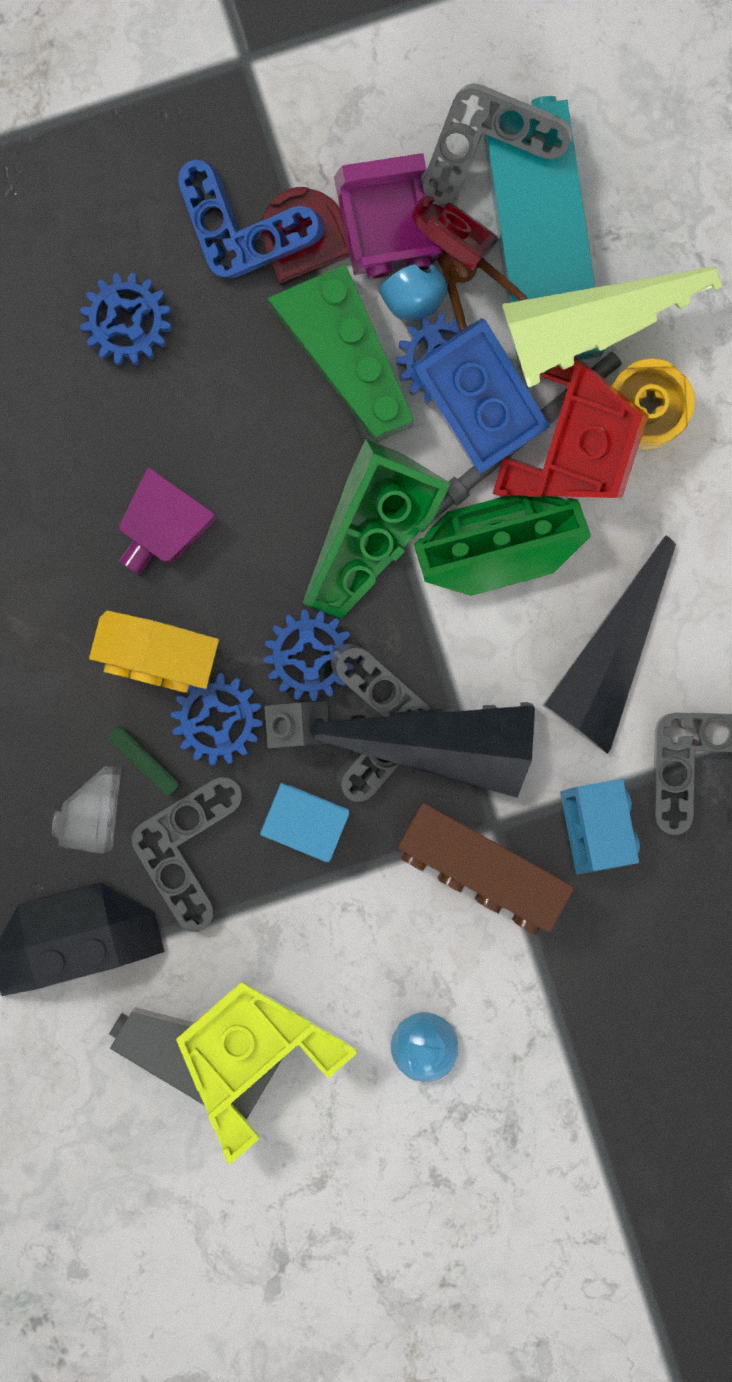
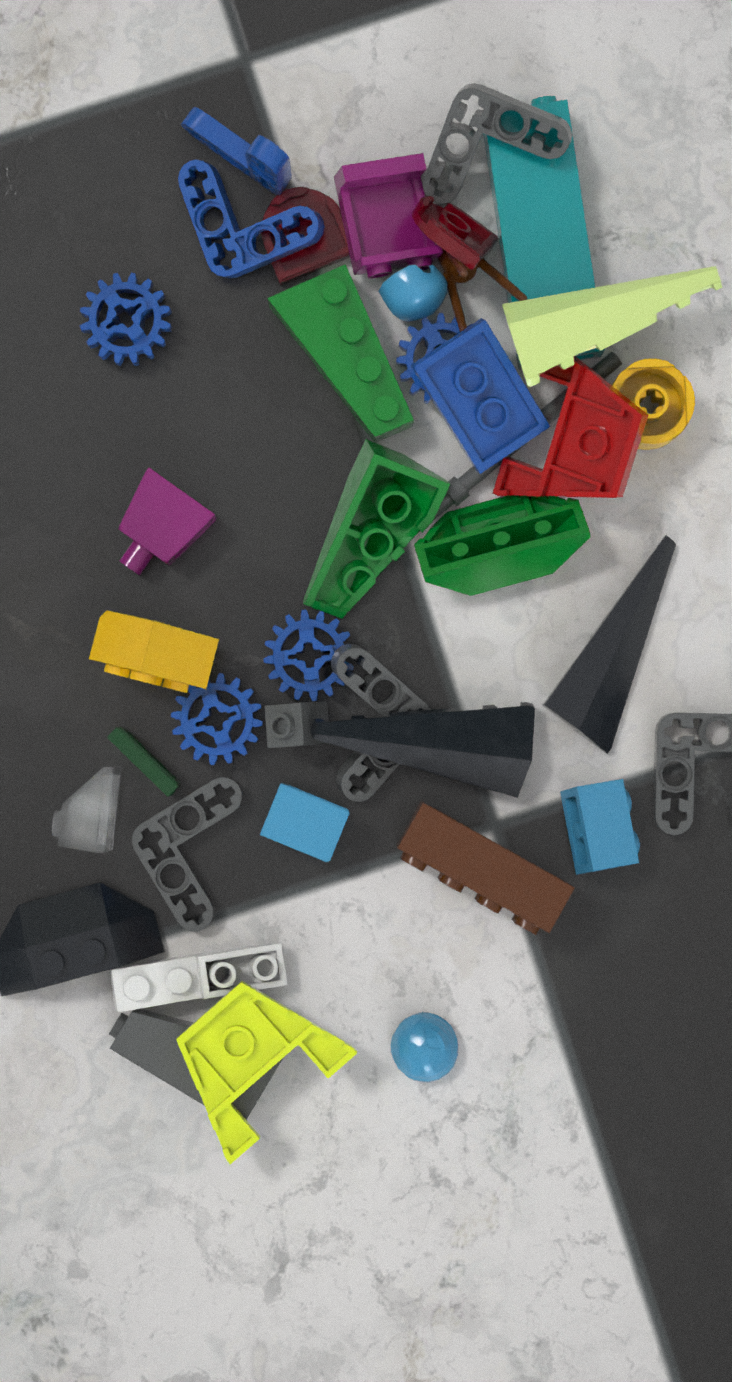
(197, 976): none -> white slope
(260, 161): none -> blue beam

